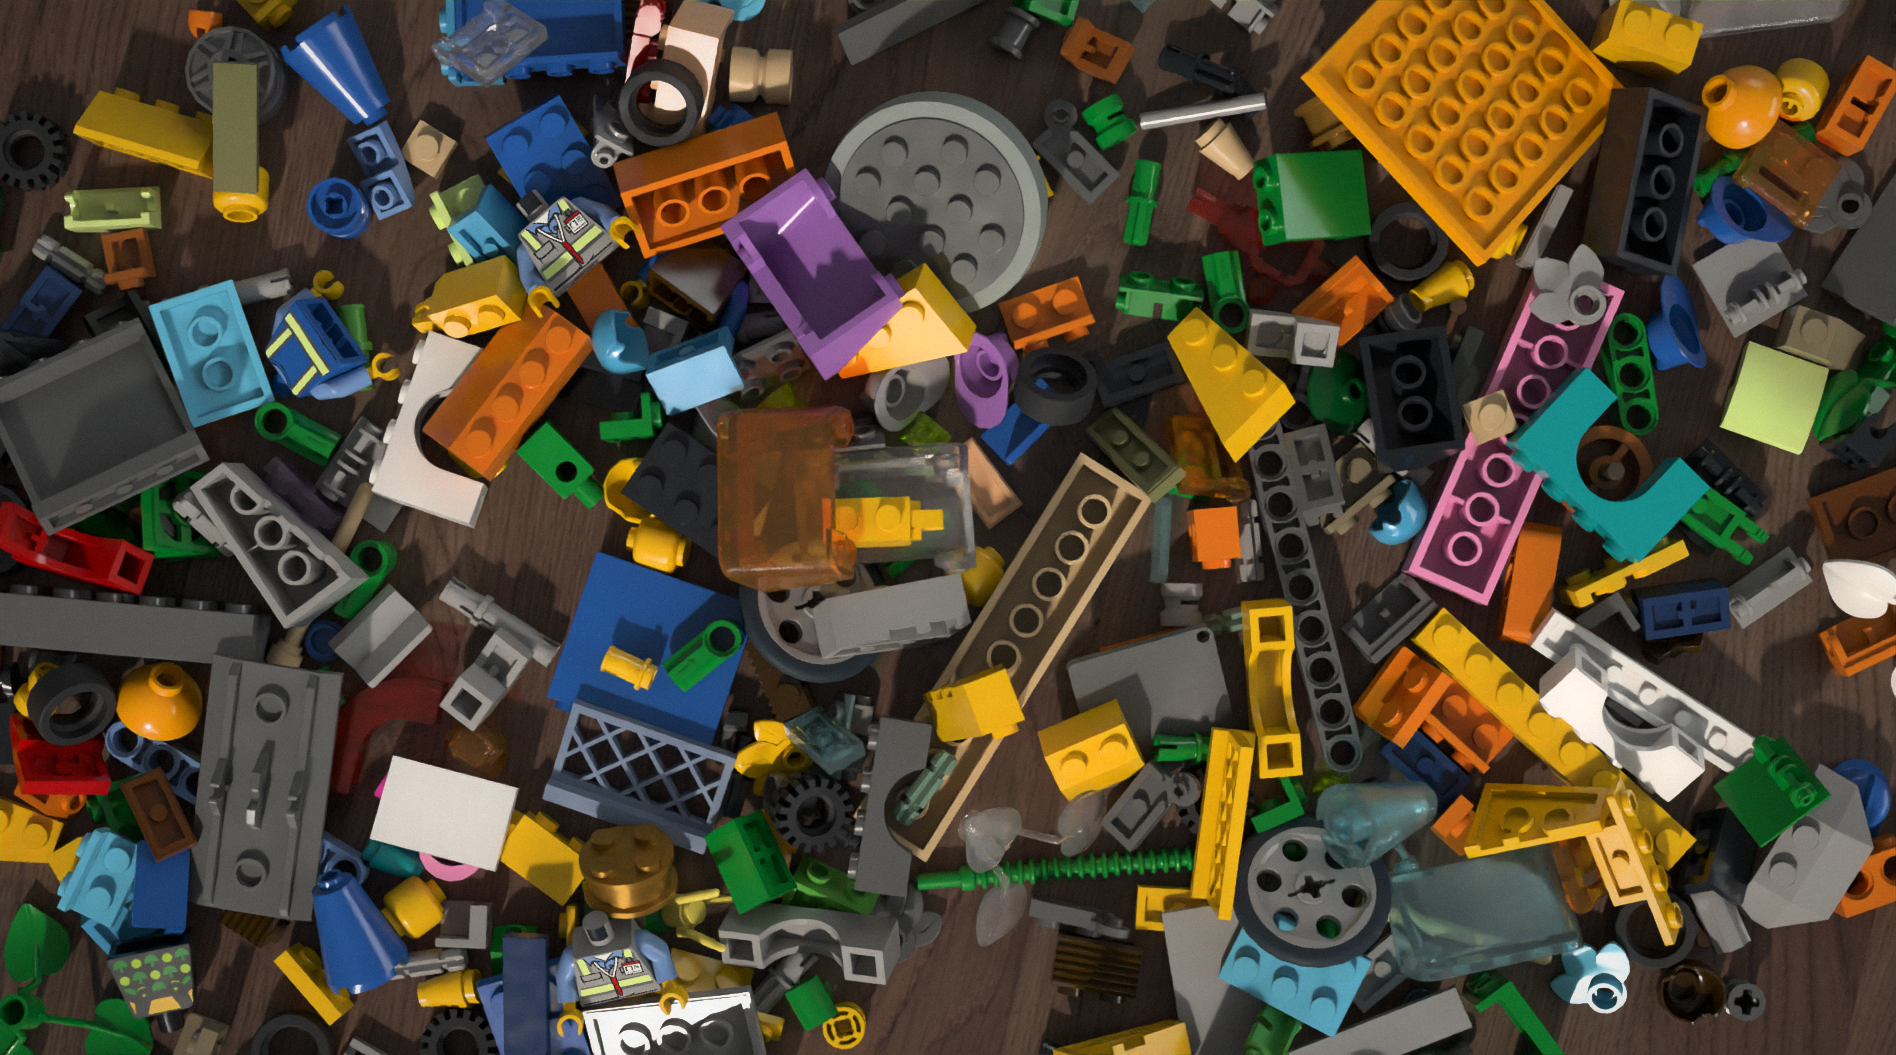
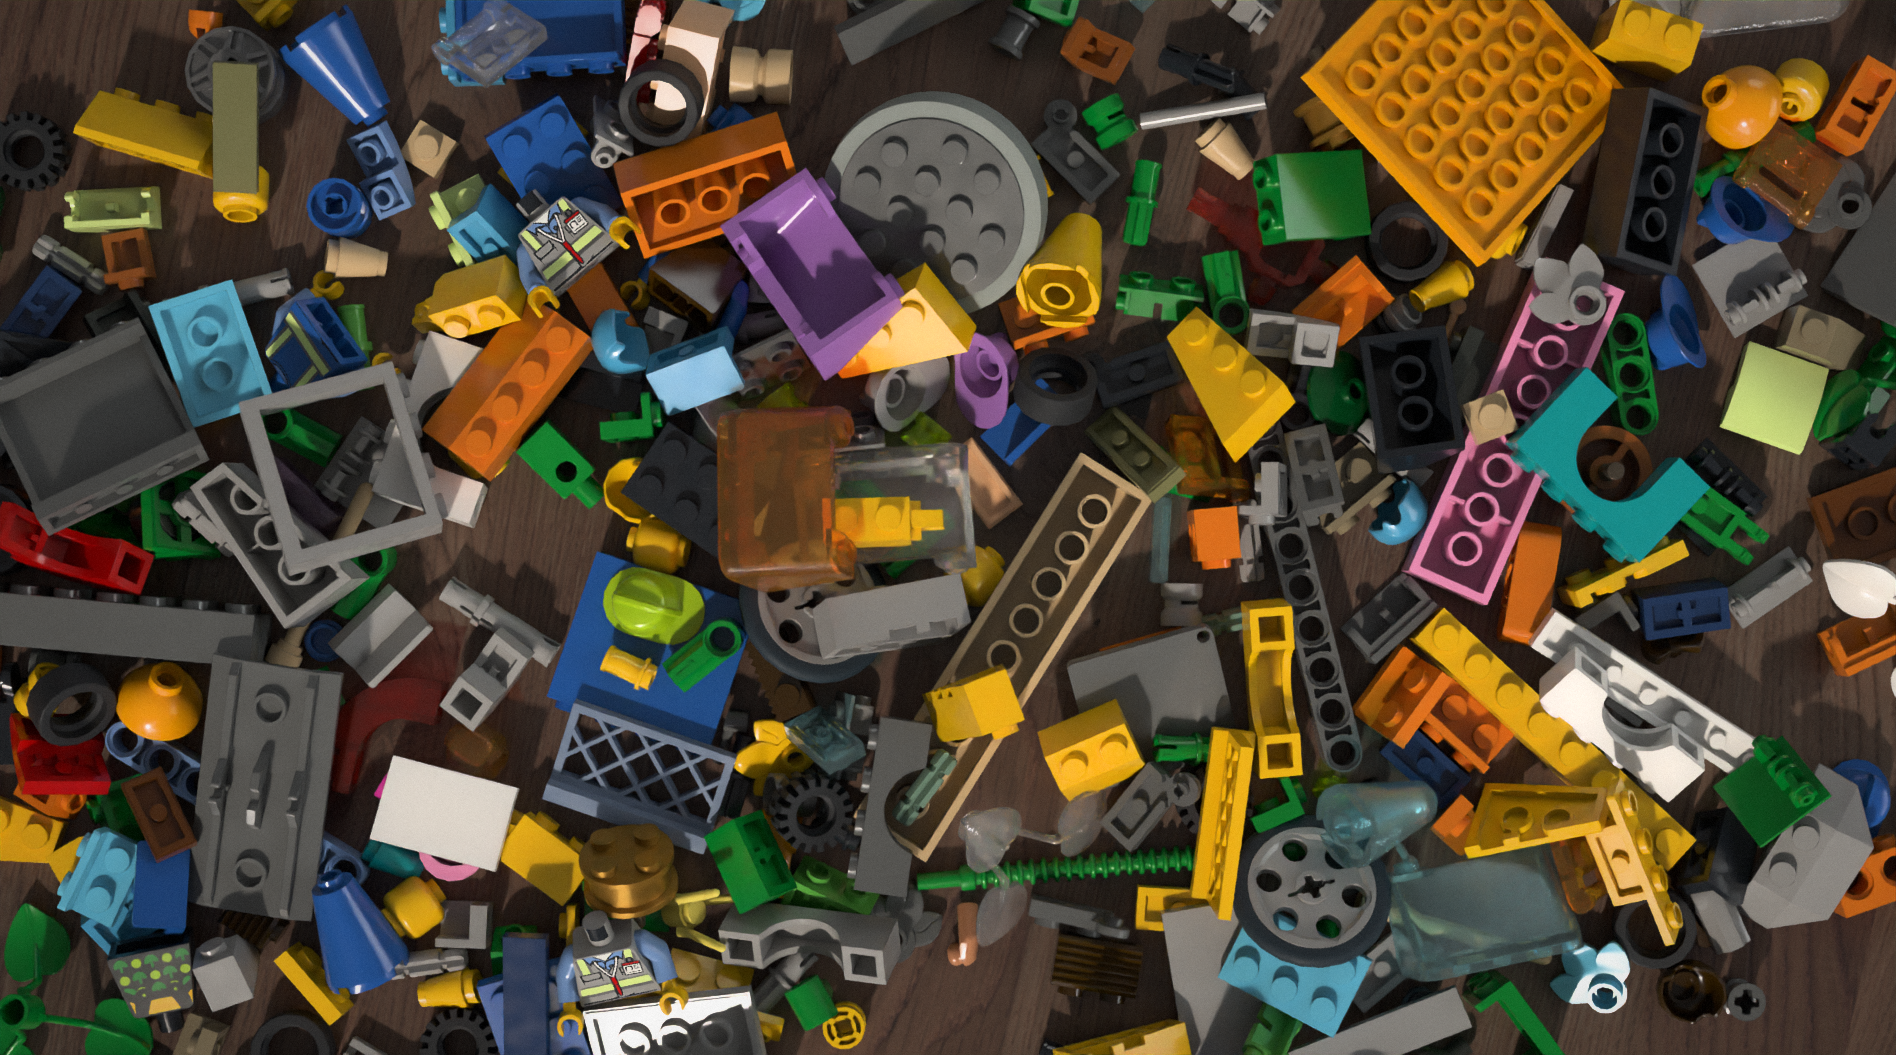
(226, 971): none -> light grey slope
(353, 259): none -> tan cone
(409, 429): none -> light grey window
(653, 606): none -> lime piece
(966, 950): none -> nougat arm
(1065, 274): none -> yellow cone
(1272, 490): none -> light grey bracket

